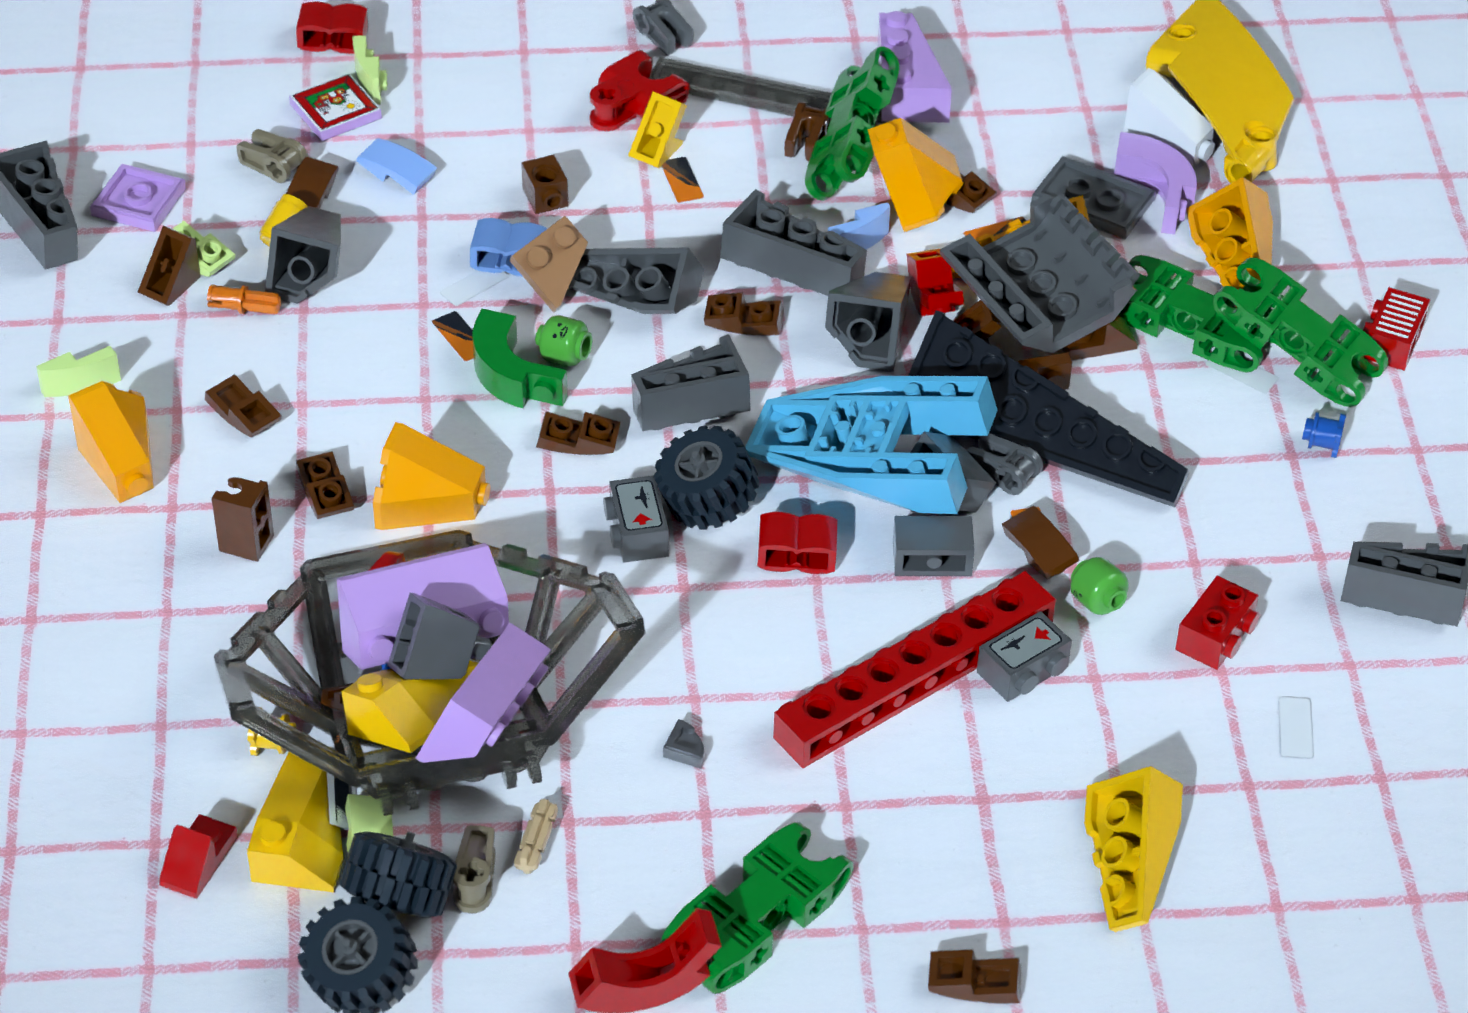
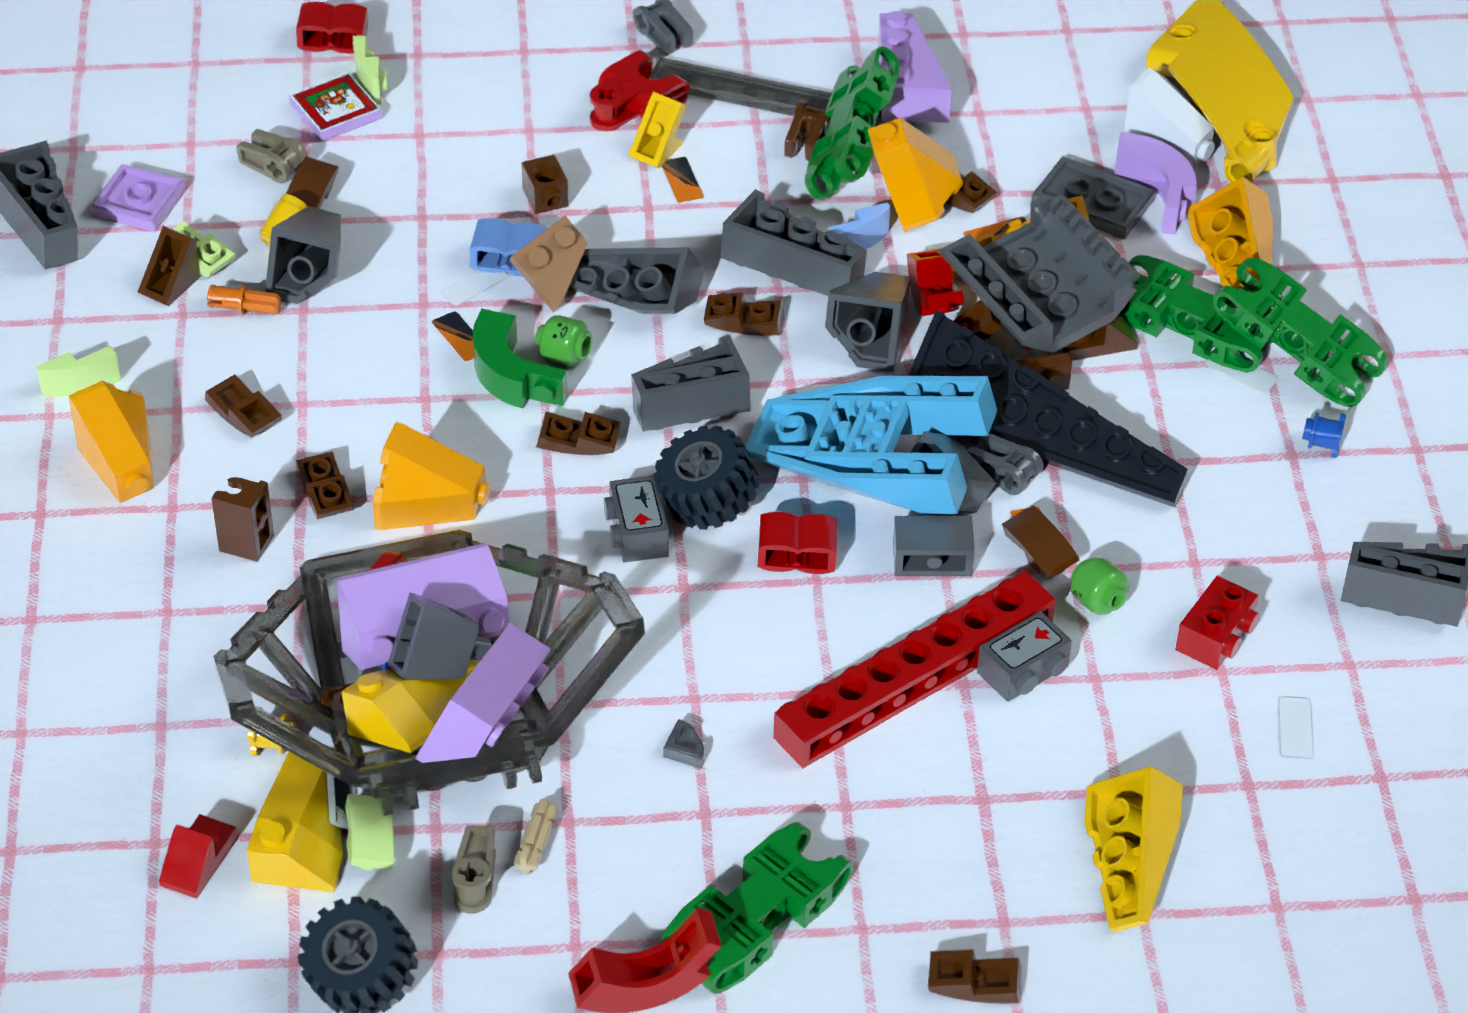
(398, 873): black wheel -> none
(401, 164): light blue slope -> none
(1397, 325): red brick -> none

